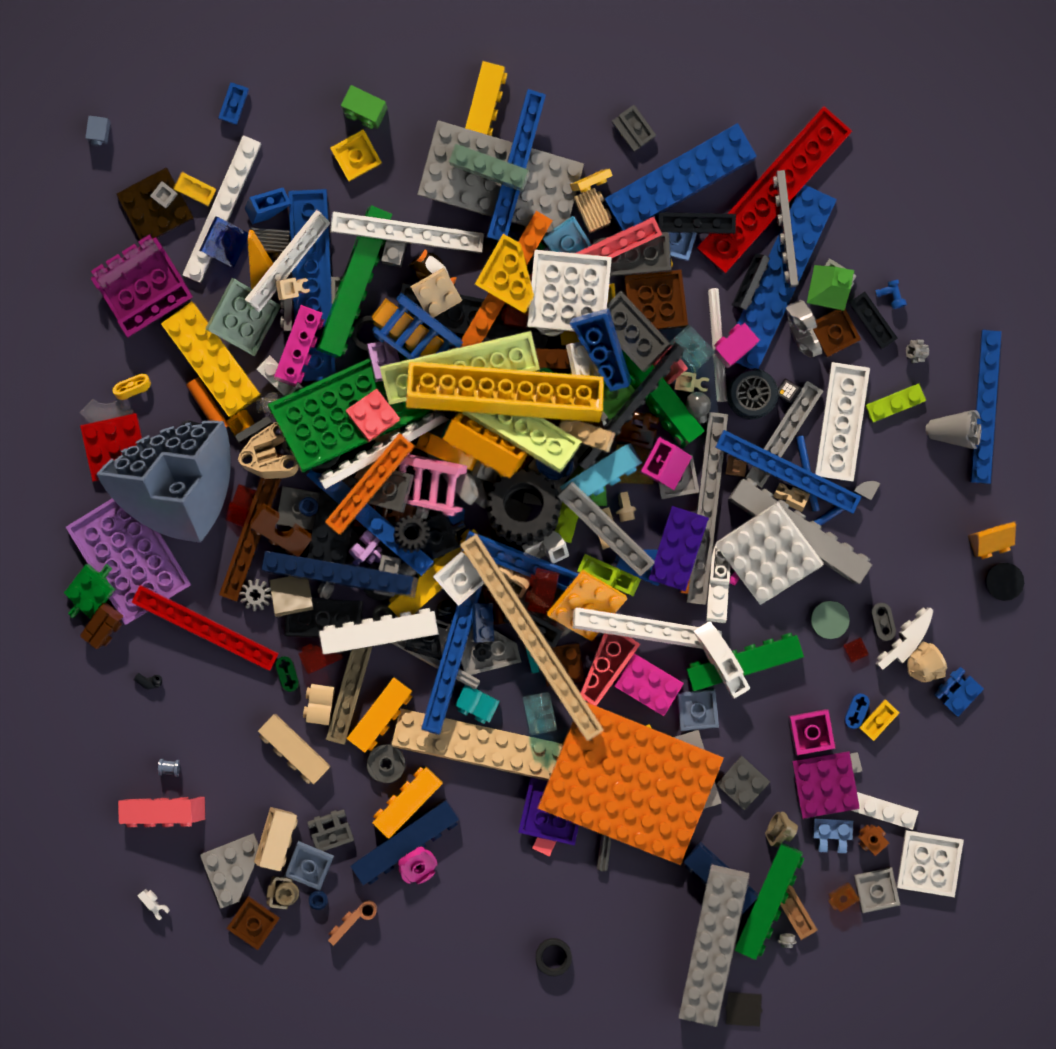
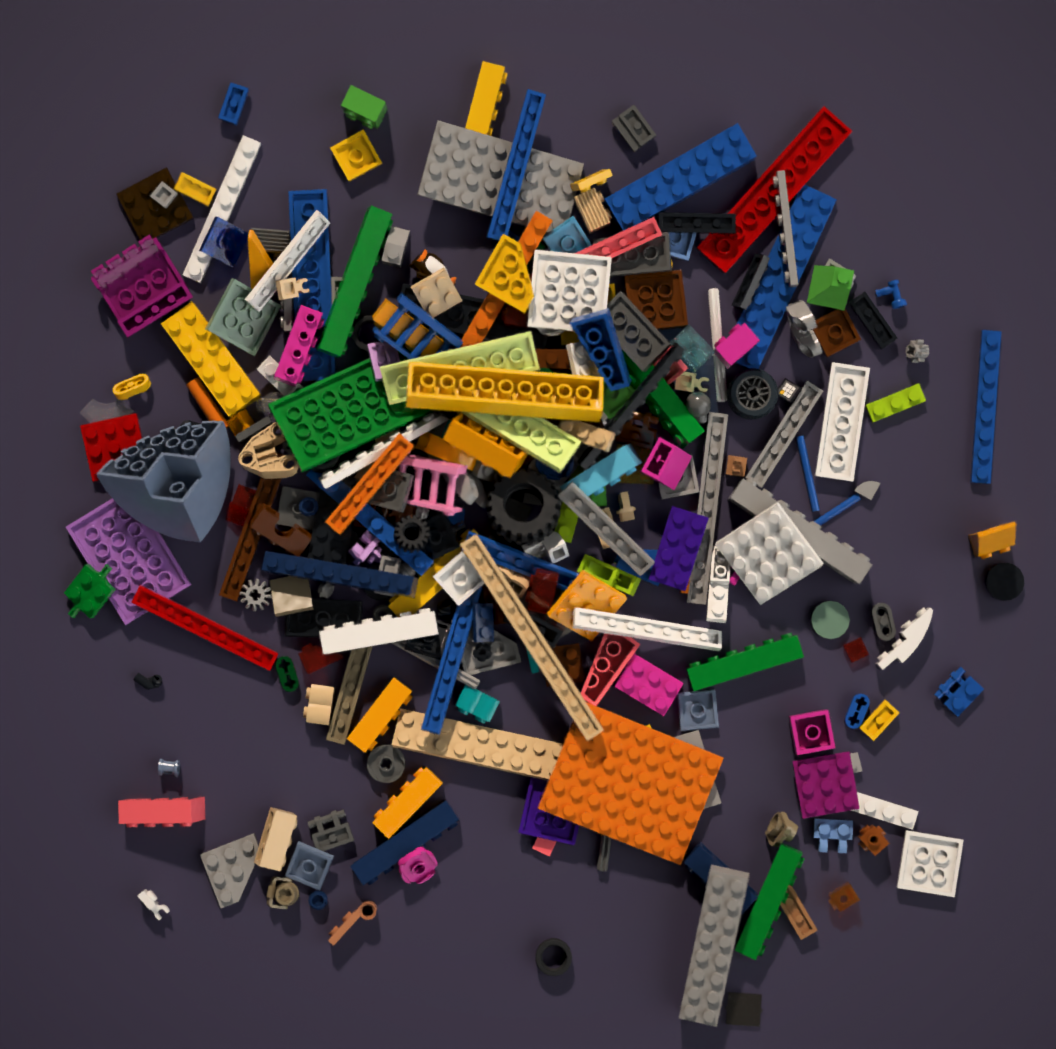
(97, 130): sand blue brick -> none
(101, 626): reddish brown brick -> none
(253, 923): reddish brown plate -> none
(266, 205): blue slope -> none
(294, 749): tan brick -> none
(372, 415): coral plate -> none
(407, 232): white plate -> none
(489, 167): sand green brick -> none
(539, 713): clear light blue piece -> none
(722, 658): white slope -> none
(743, 782): dark grey plate -> none
(787, 940): light grey plate -> none
(788, 471): blue plate -> none
(795, 498): tan plate -> none
(877, 890): light grey tile -> none
(926, 663): tan helmet -> none
(956, 429): light grey cone -> none

